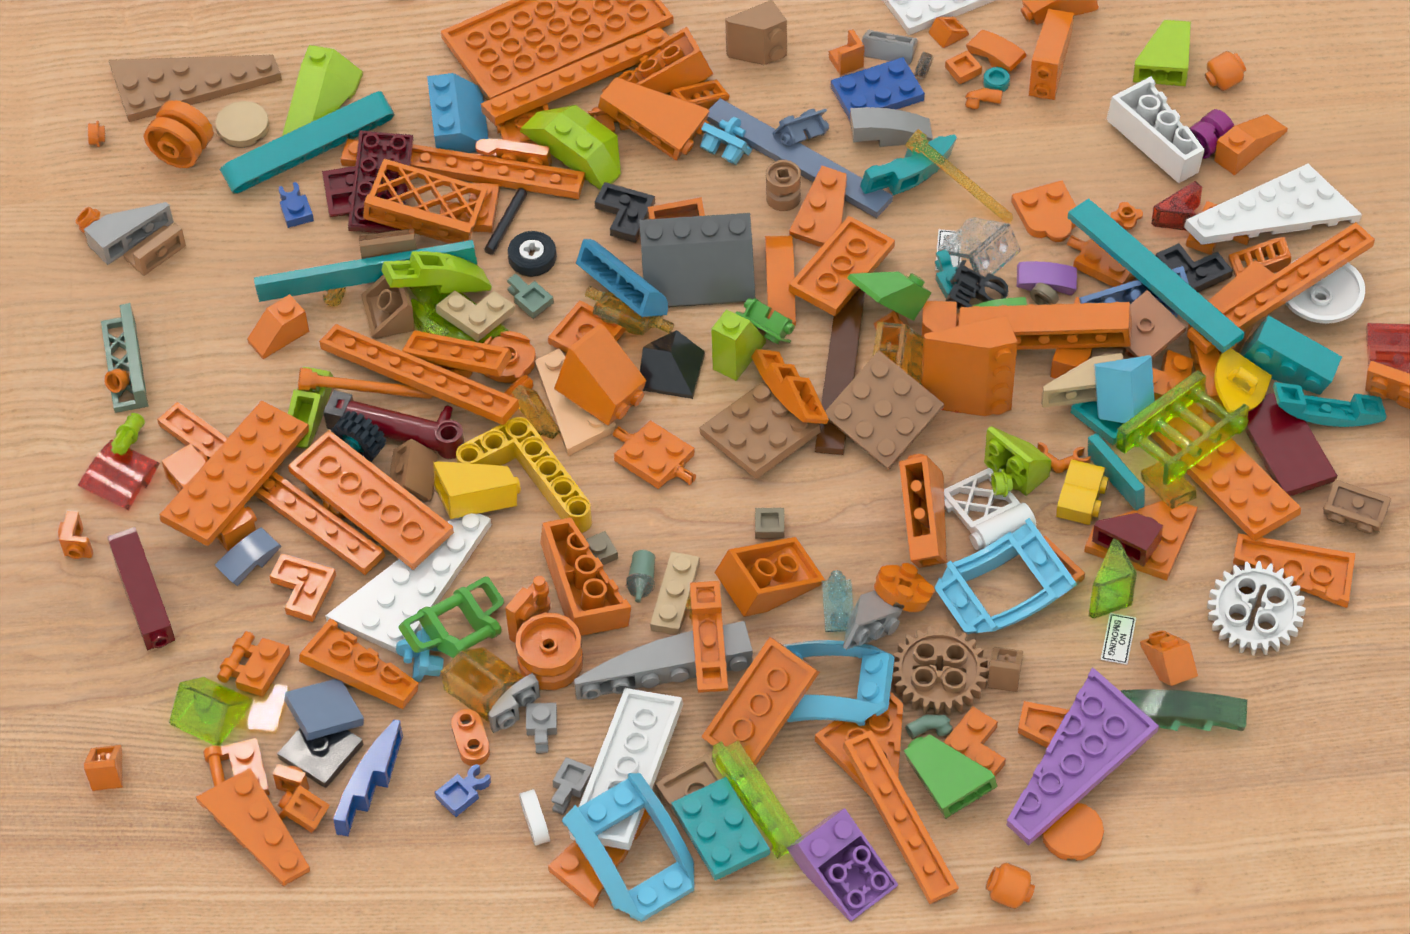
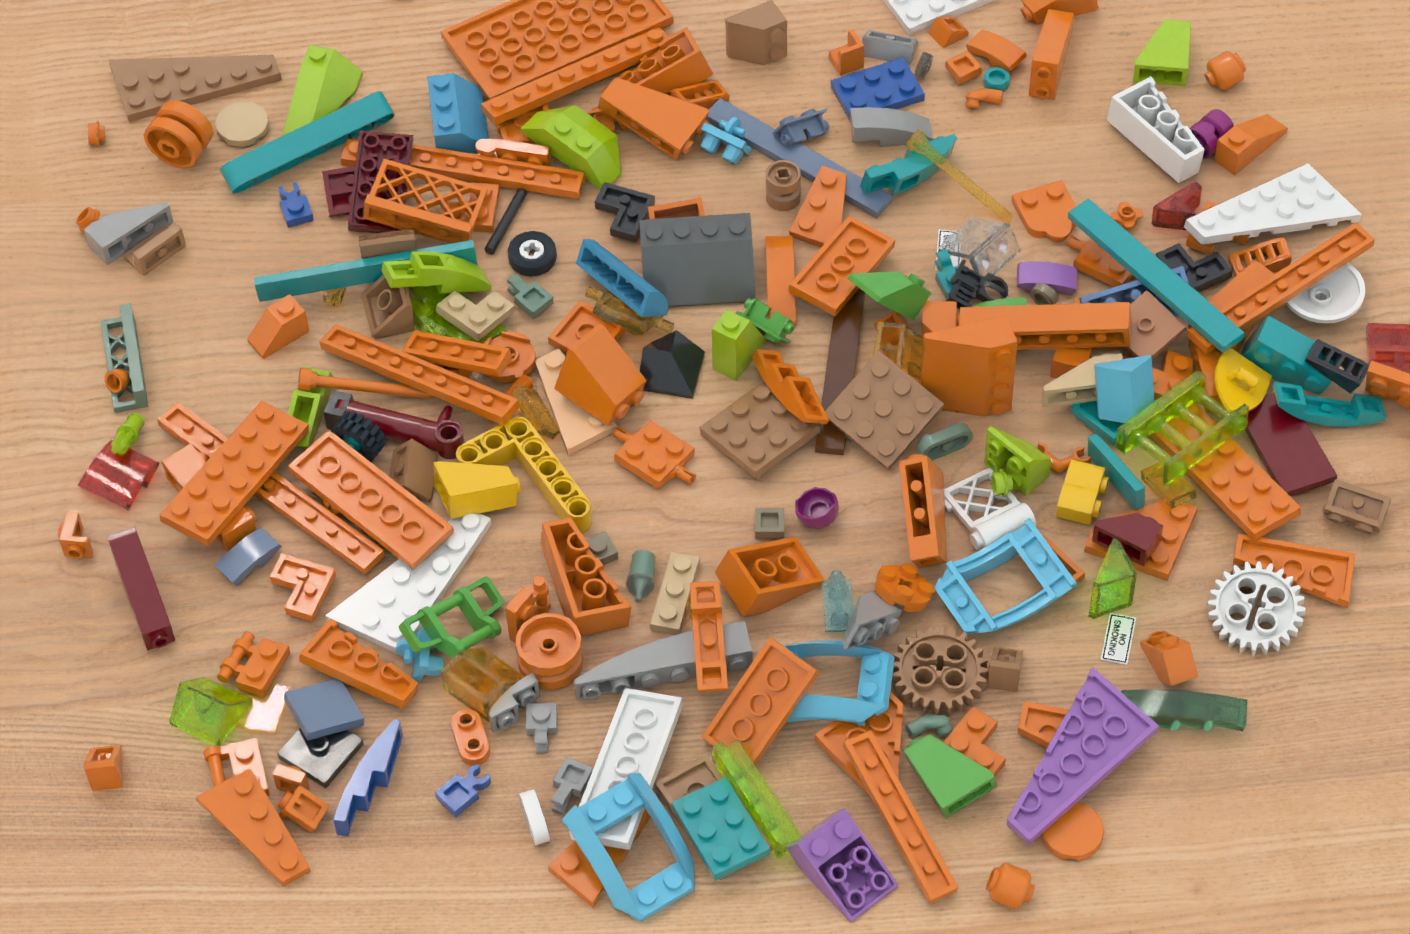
(817, 508): none -> magenta hair
(945, 441): none -> sand green plate
(1342, 378): none -> black slope

